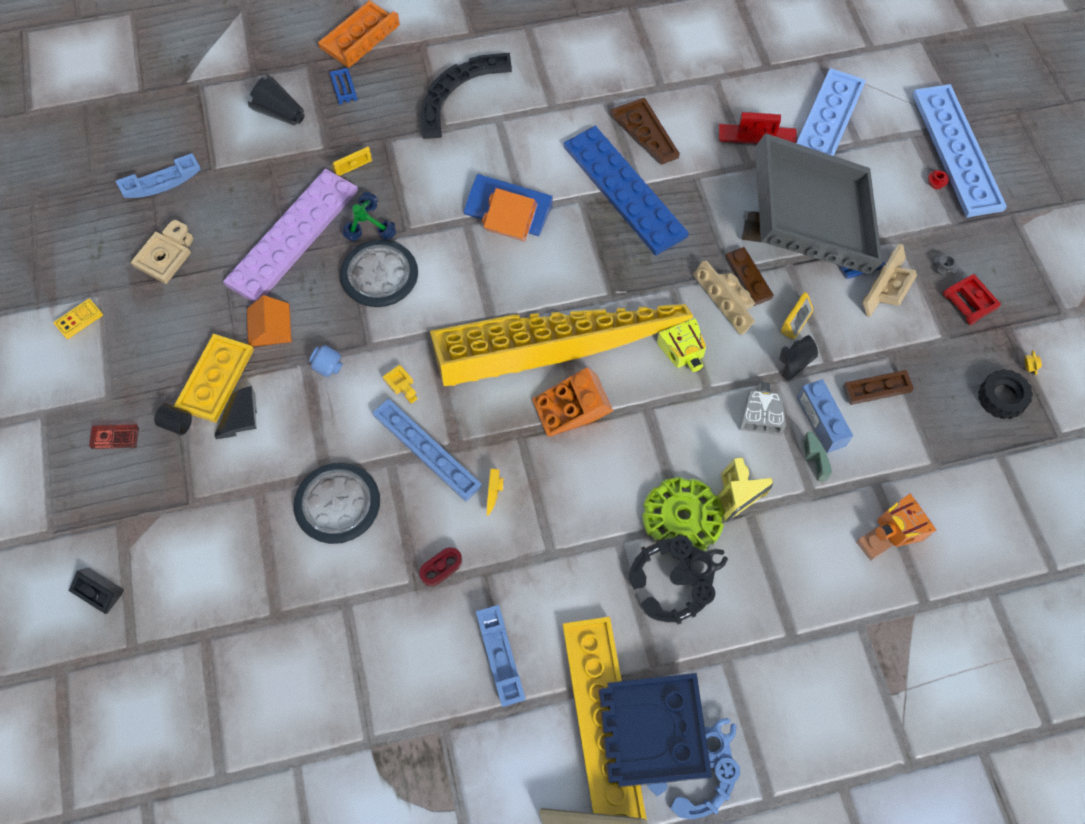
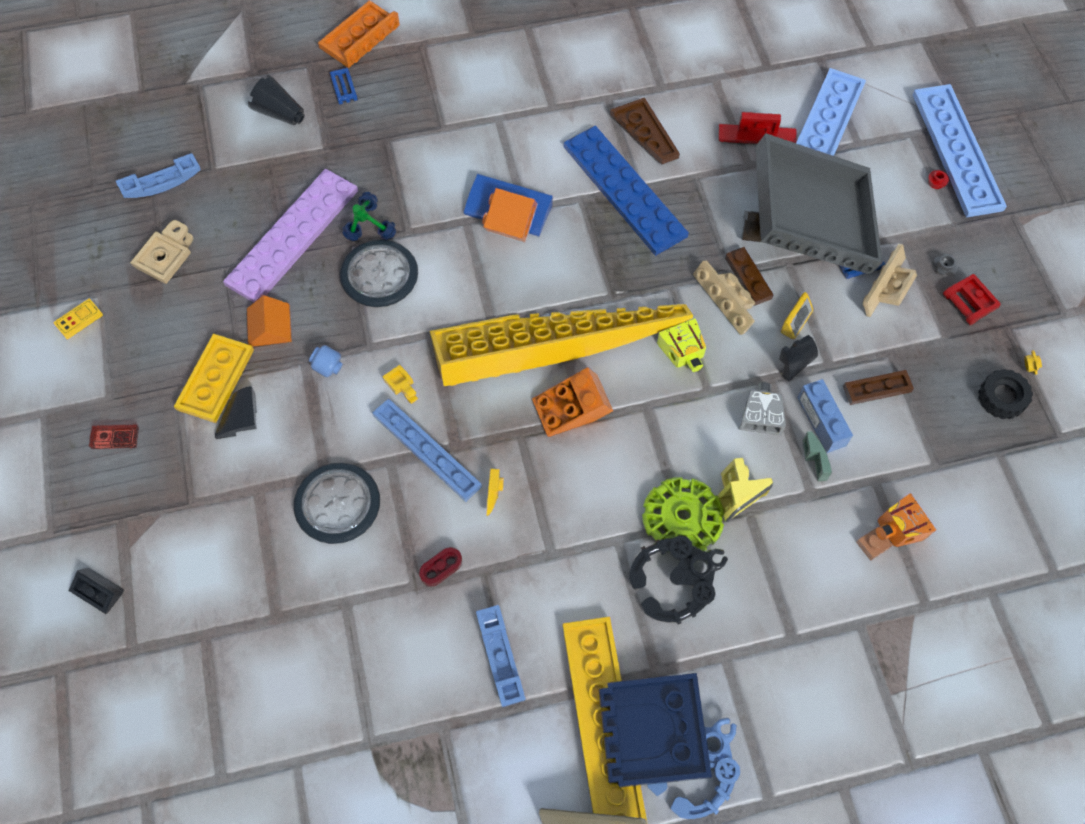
(173, 419): black piece -> none
(352, 161): yellow slope -> none
(450, 80): black plate -> none

